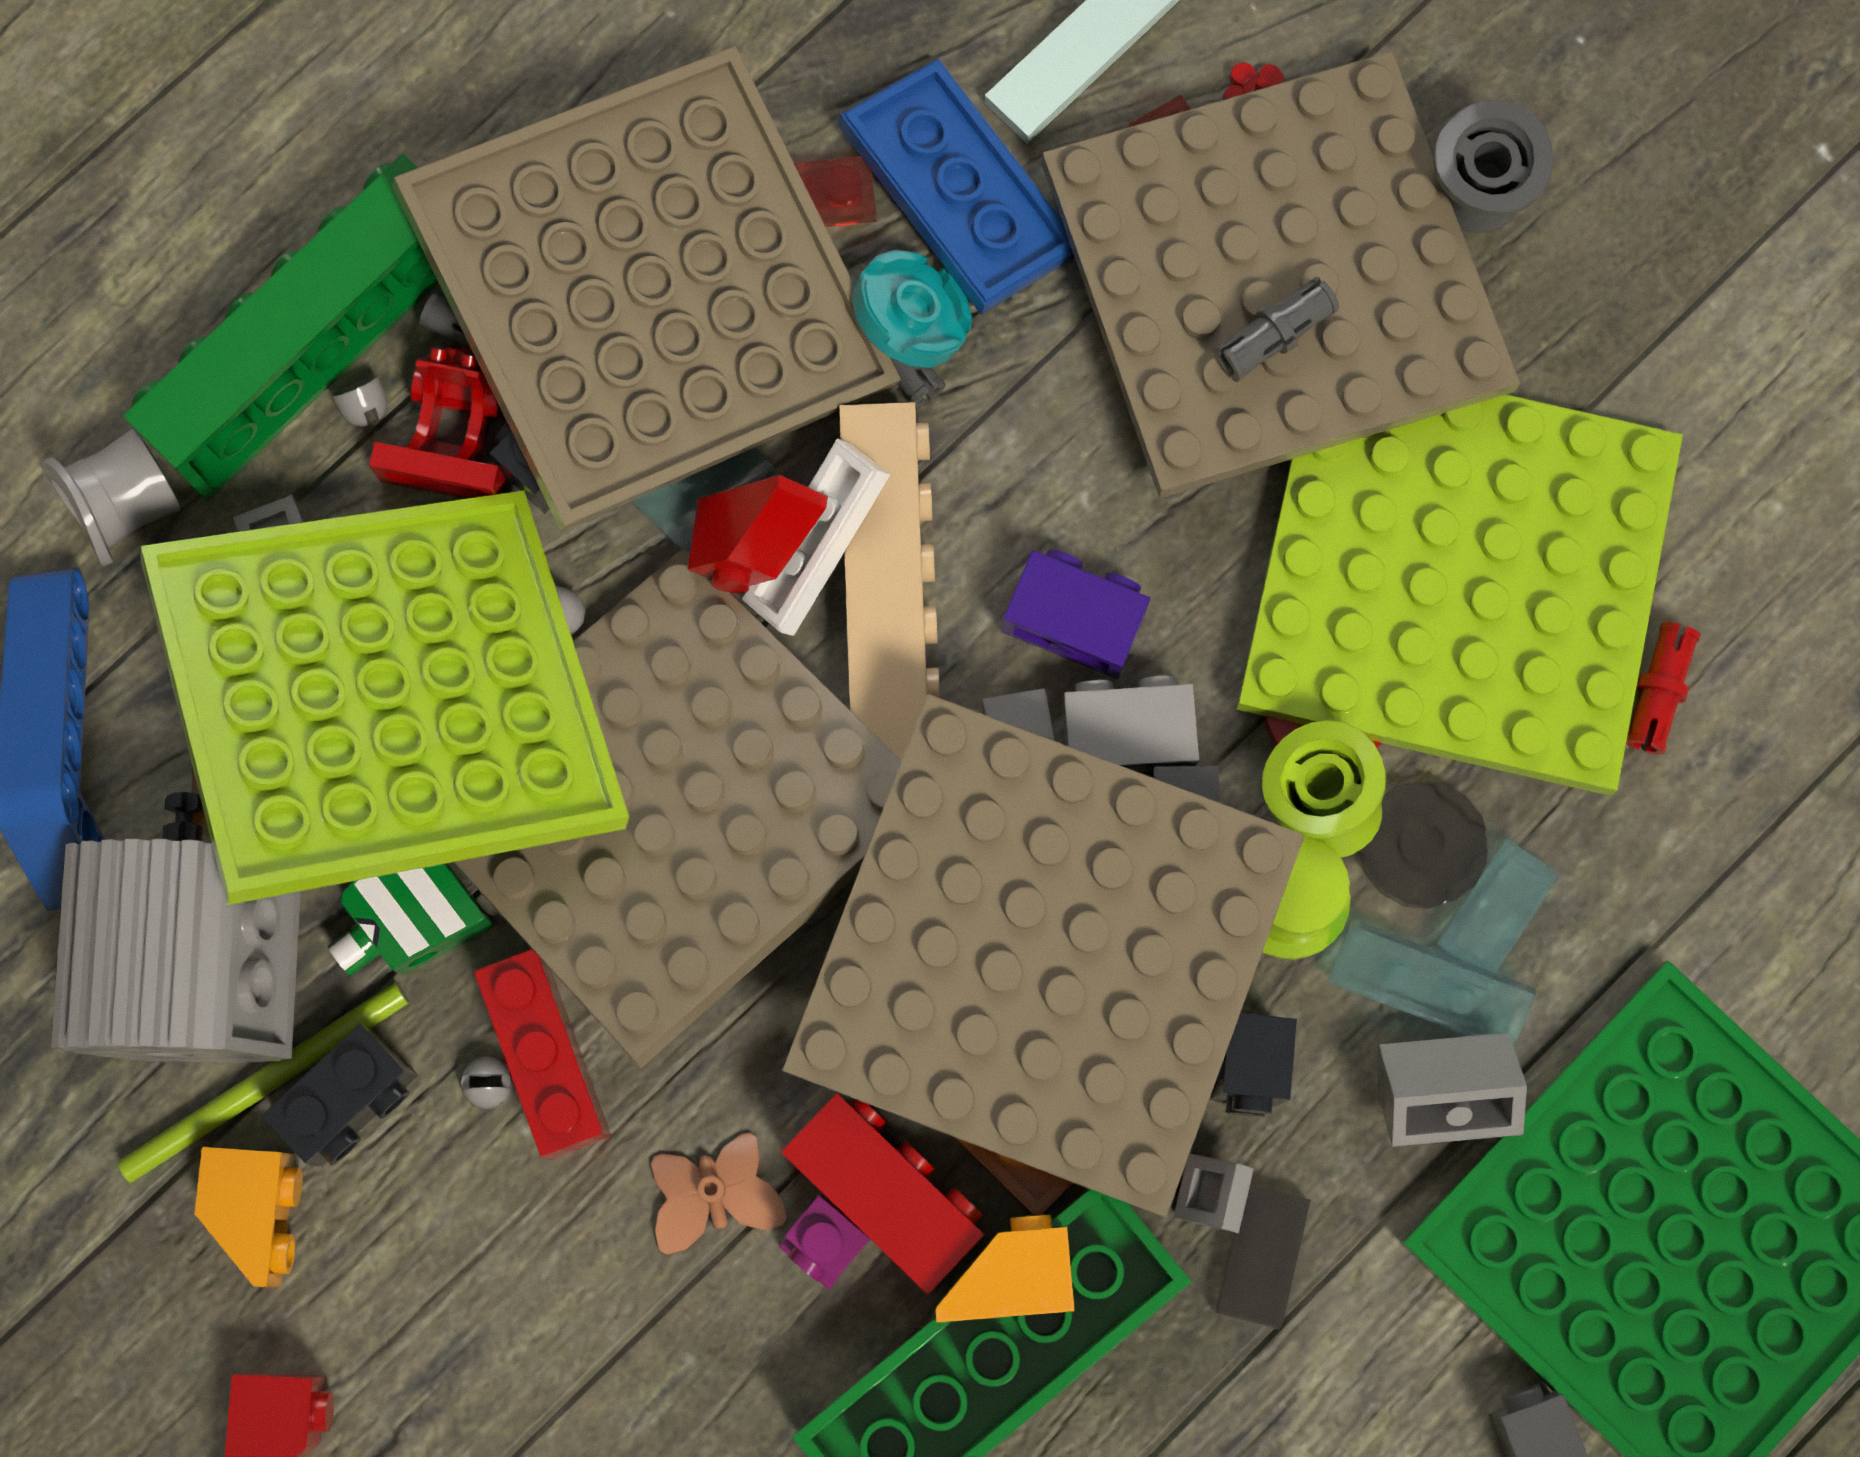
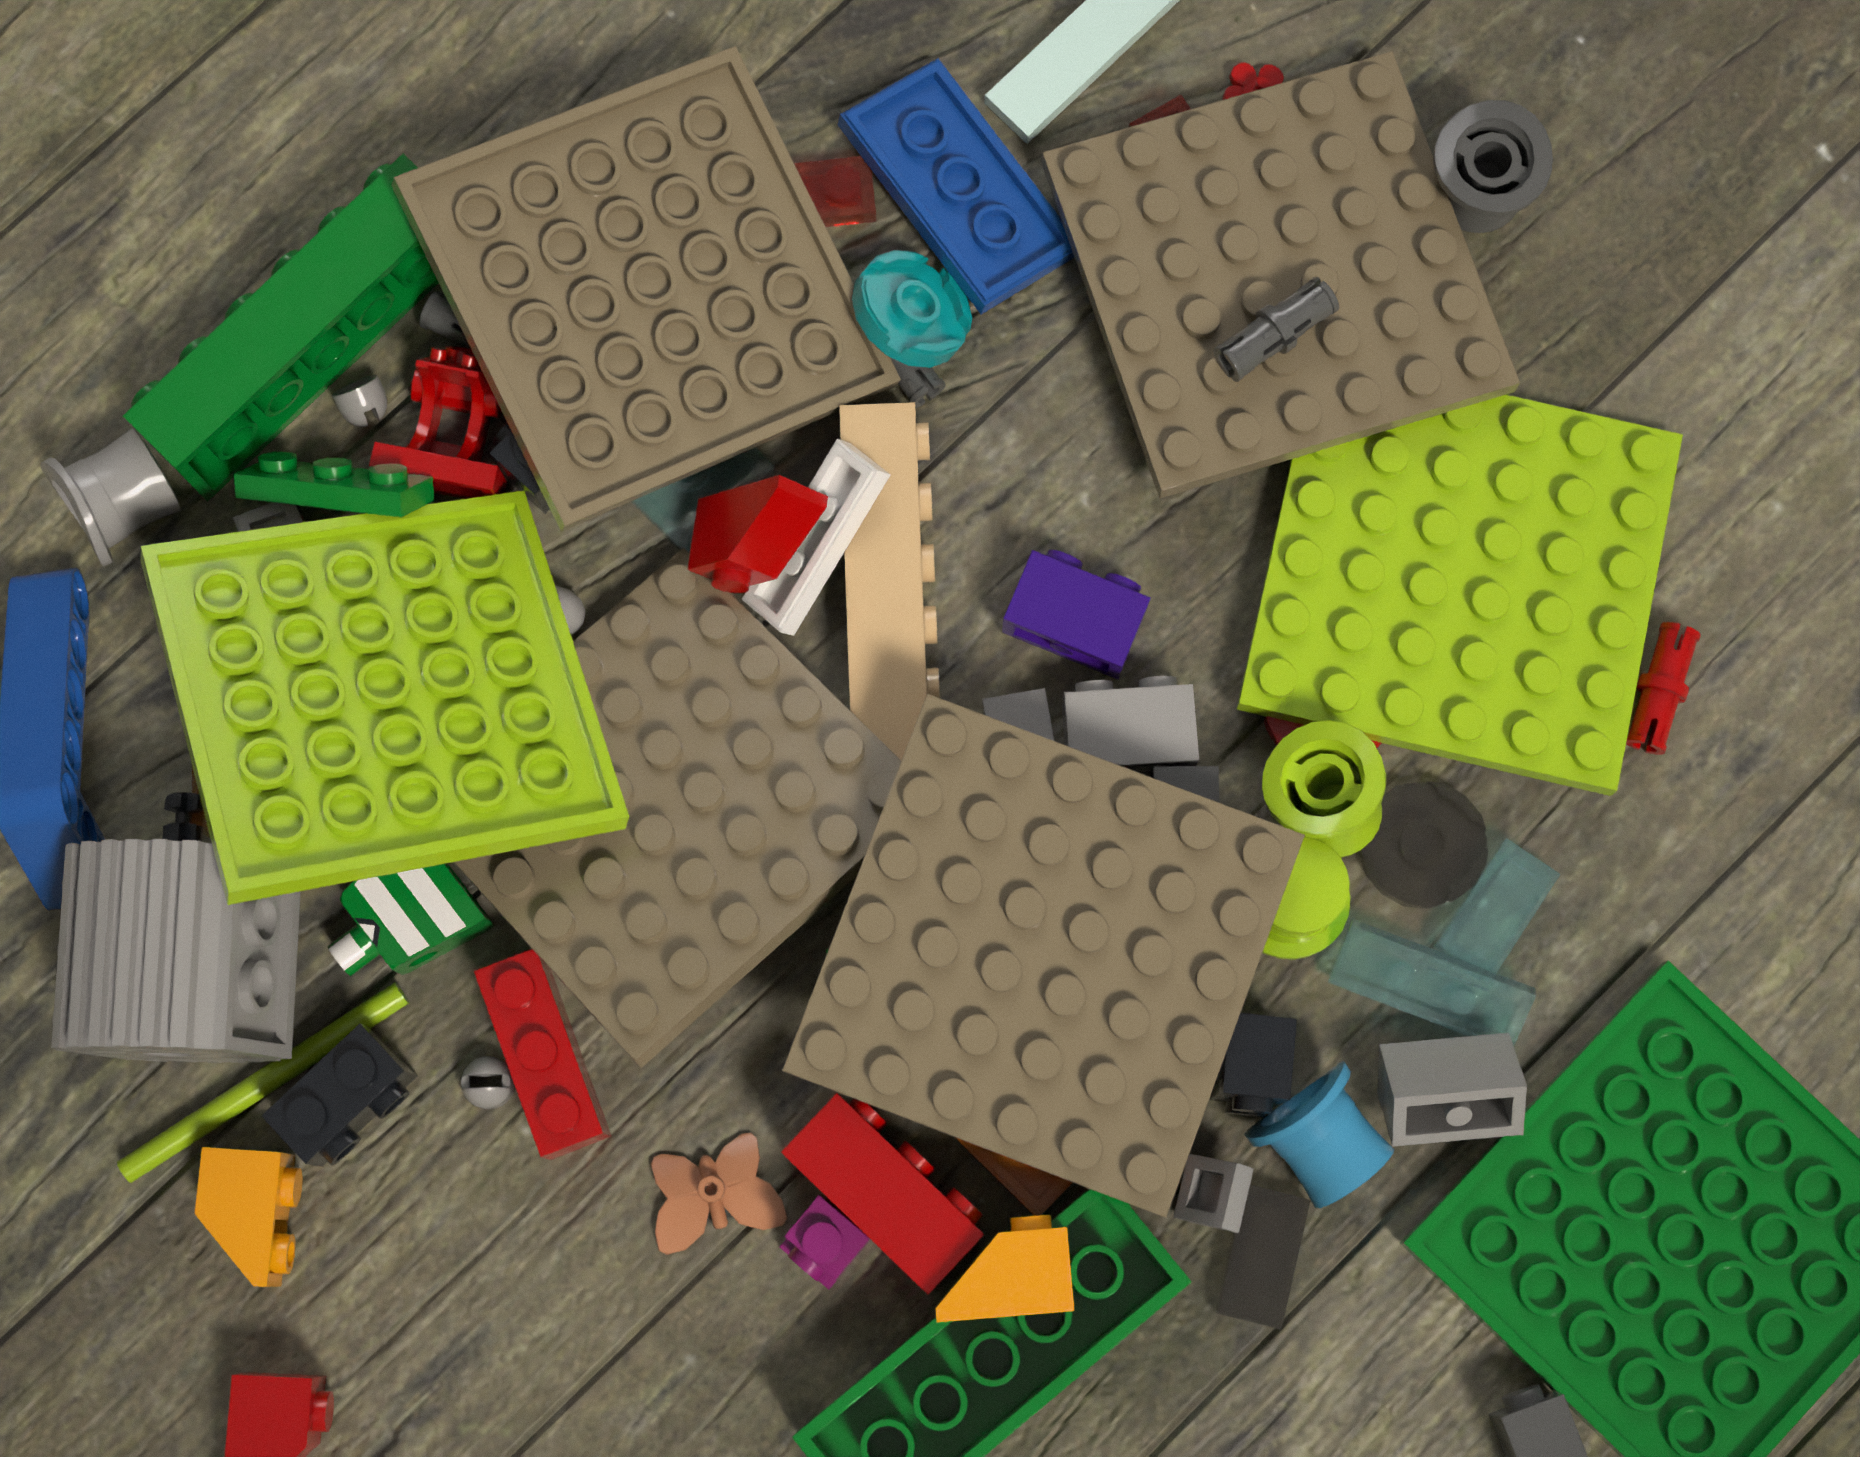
(334, 485): none -> green plate
(1324, 1139): none -> dark azure piece

